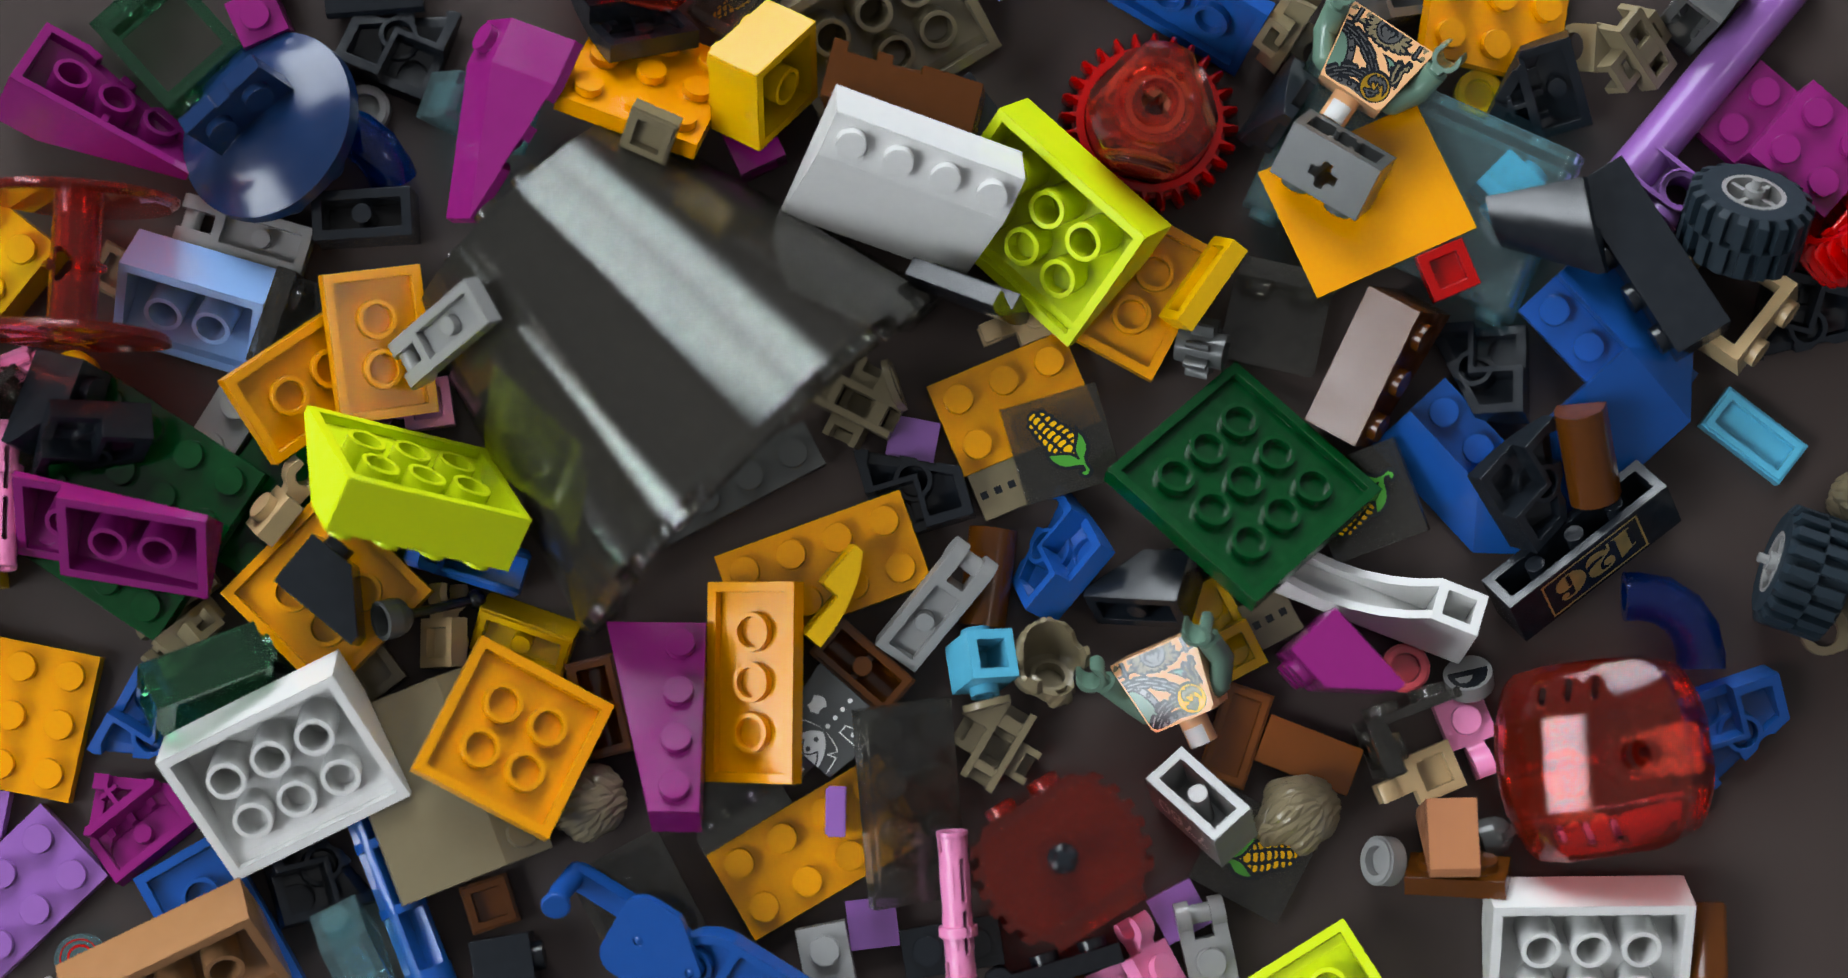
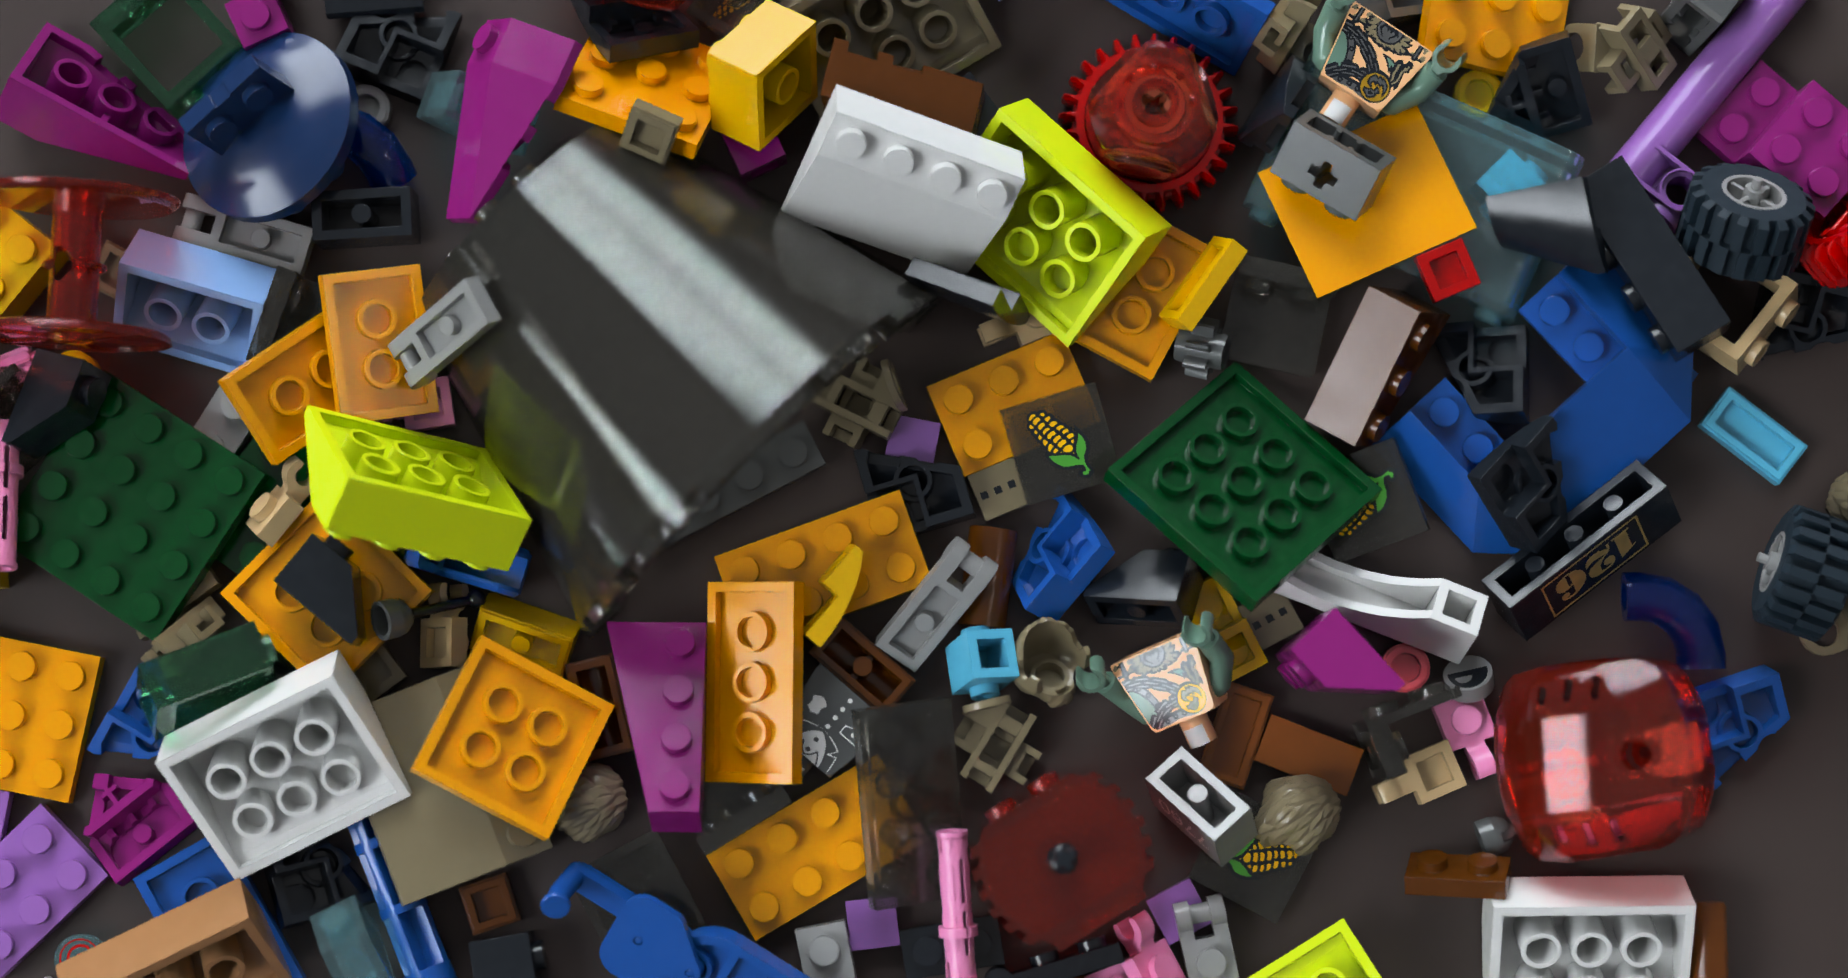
(92, 434): black slope -> none
(115, 536): magenta slope -> none
(835, 811): medium lavender tile -> none
(1383, 861): light grey tile -> none
(1450, 836): nougat slope -> none
(1588, 455): reddish brown brick -> none

